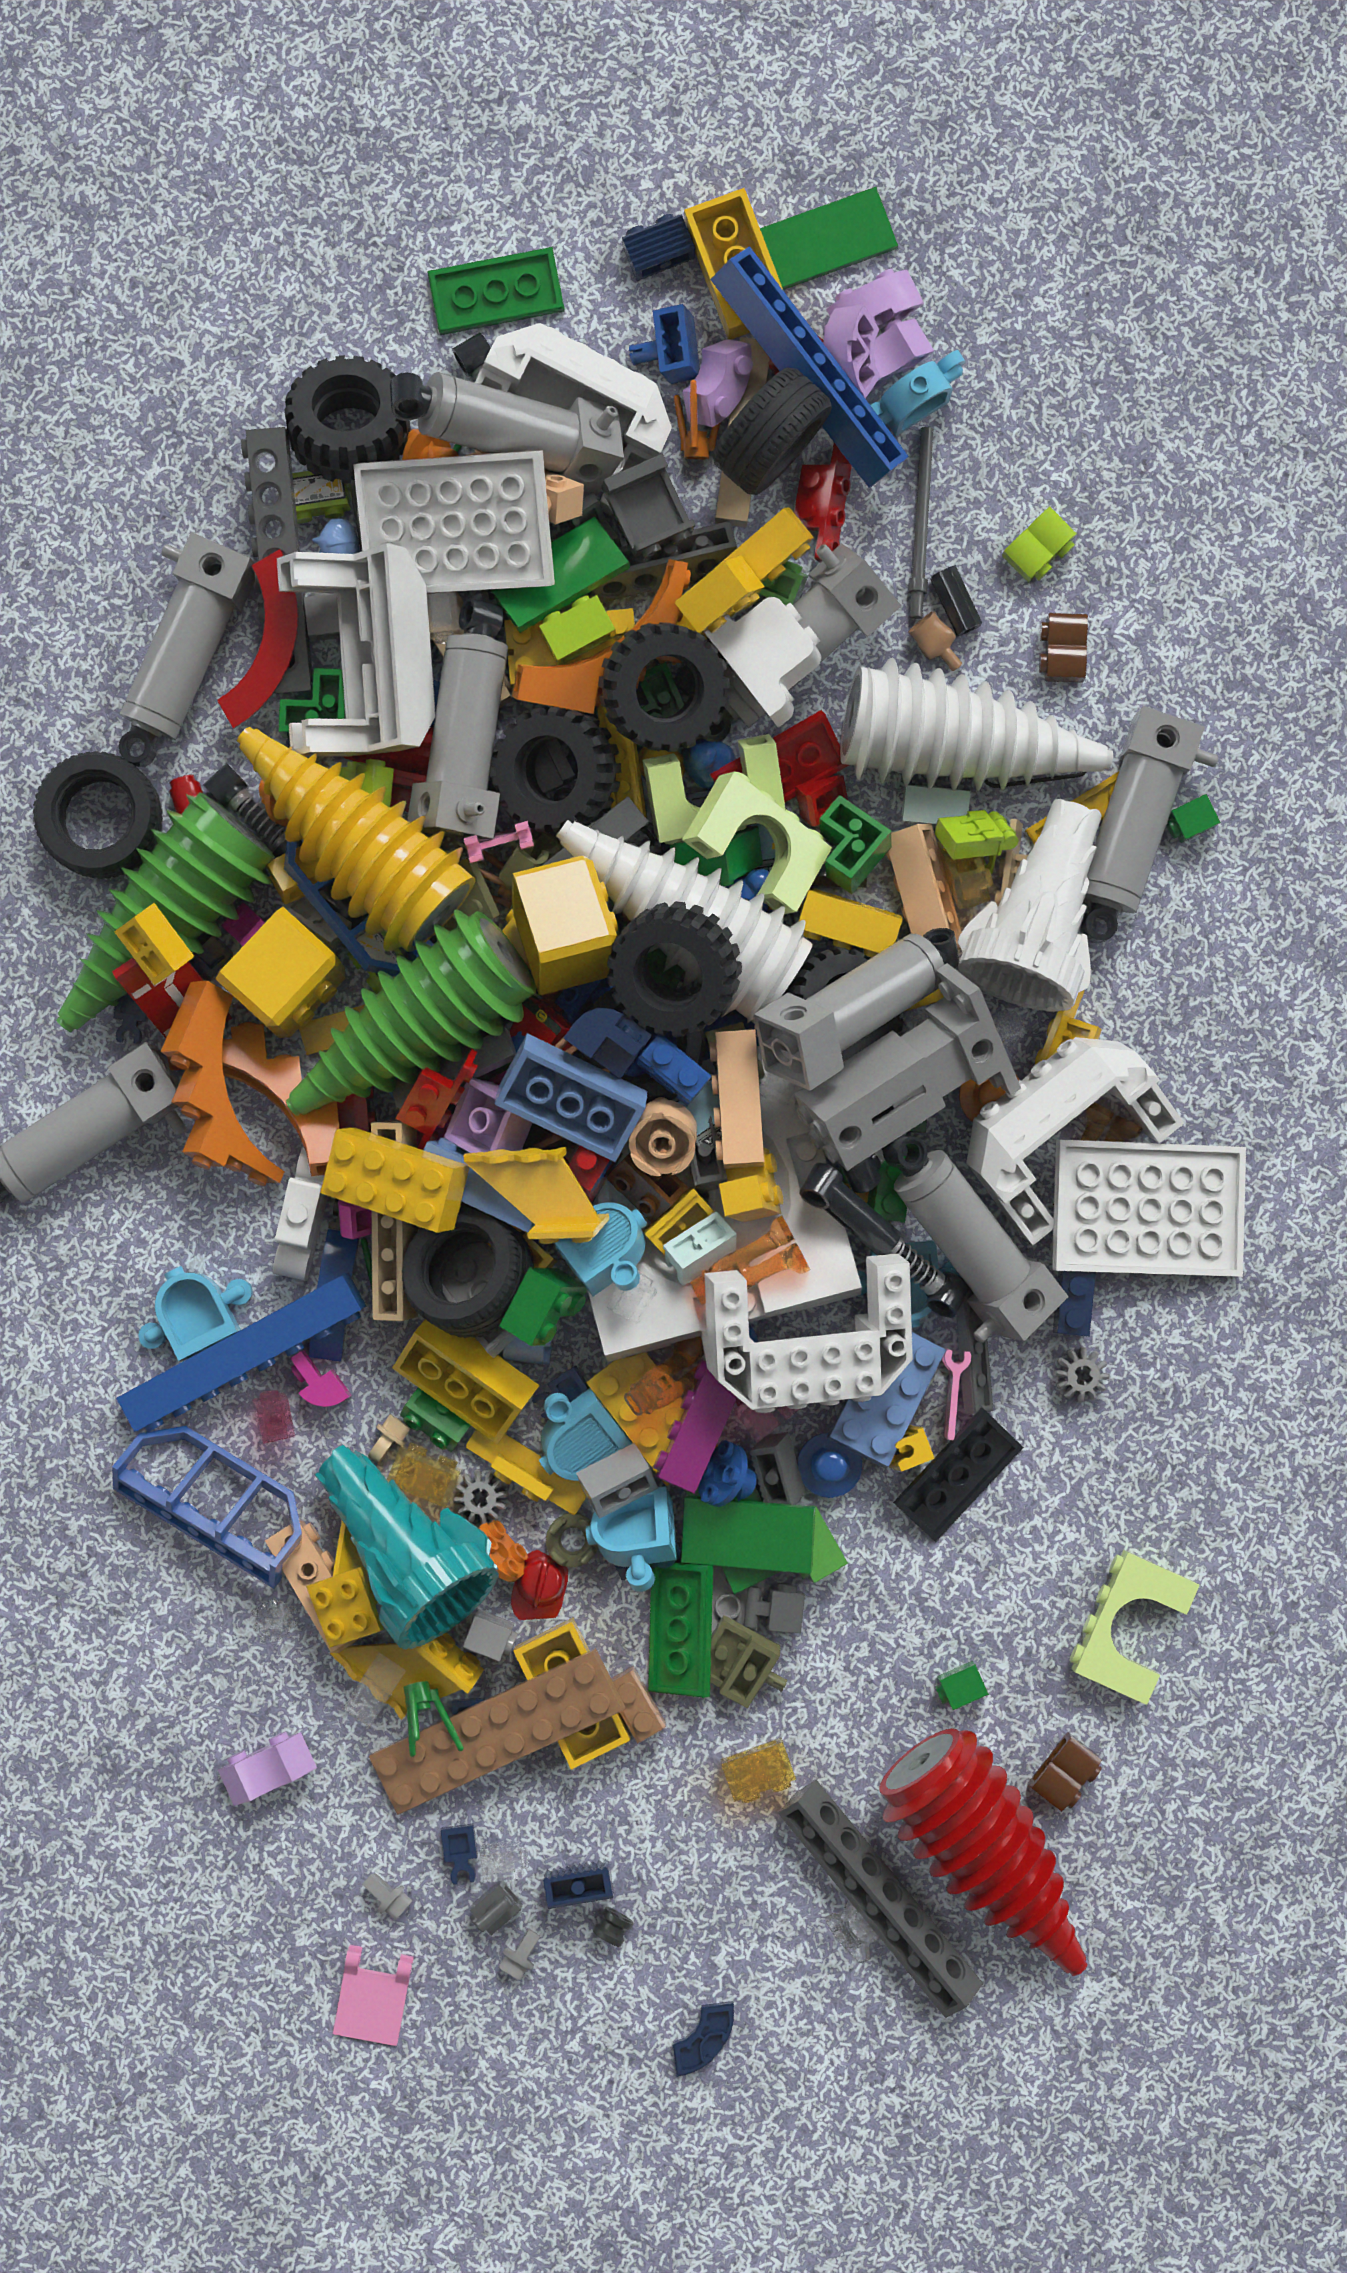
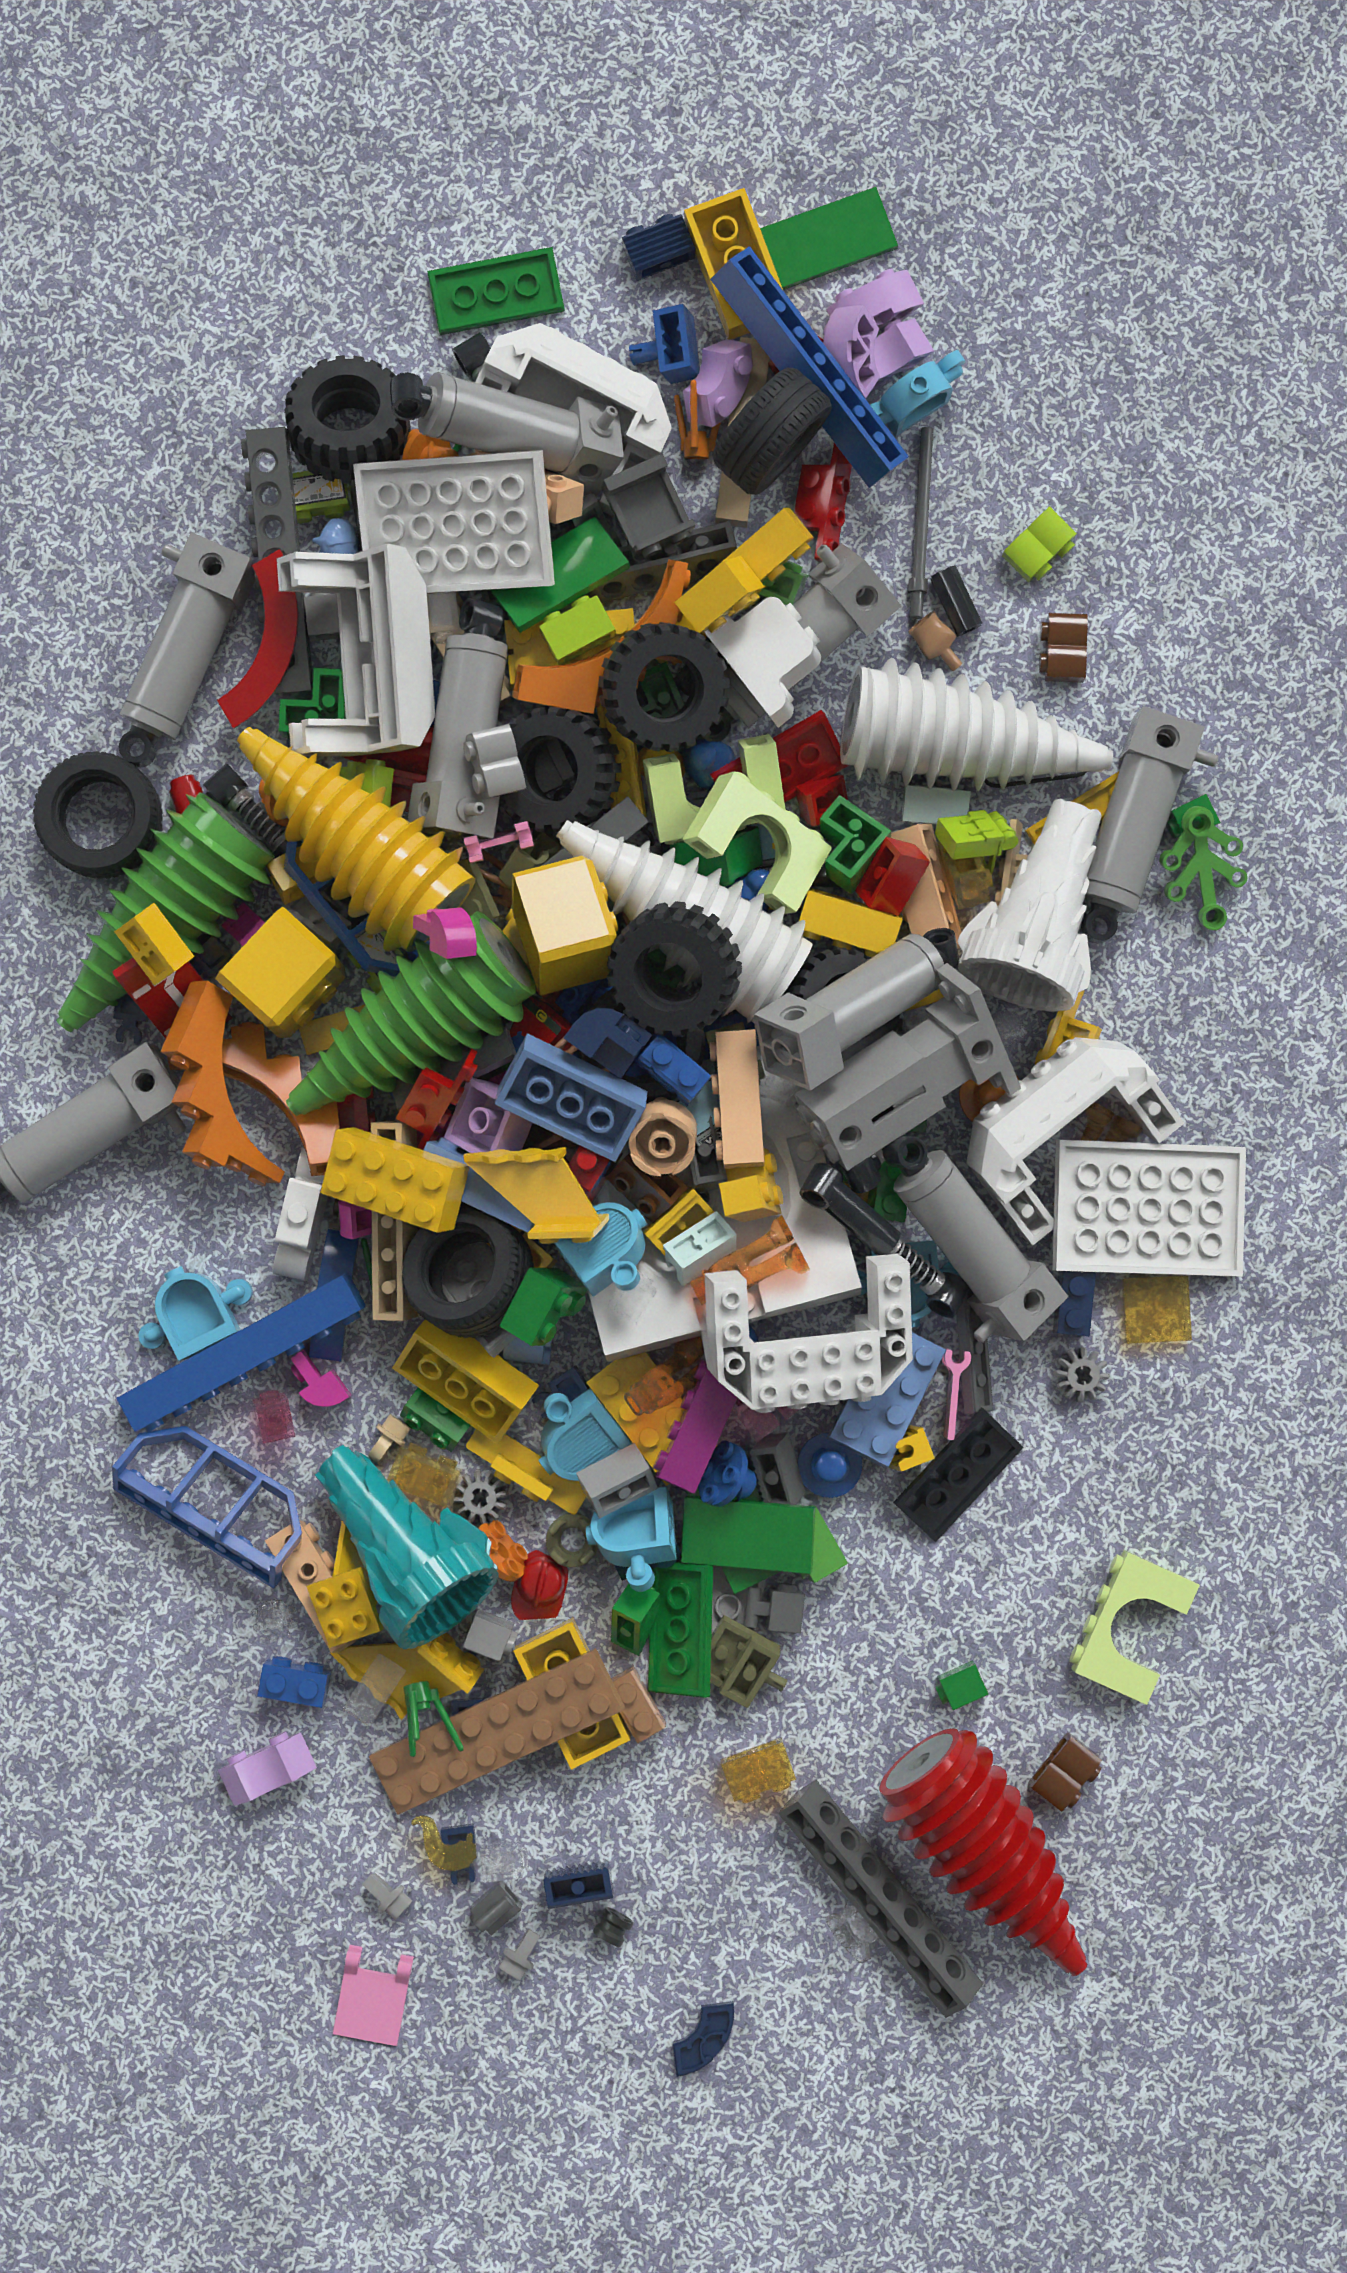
(294, 1682): none -> blue brick
(445, 1856): none -> clear yellow piece
(449, 932): none -> dark pink brick
(494, 762): none -> light grey brick
(633, 1618): none -> green slope
(892, 876): none -> red brick
(1156, 1309): none -> clear yellow plate
(1202, 863): none -> bright green plant

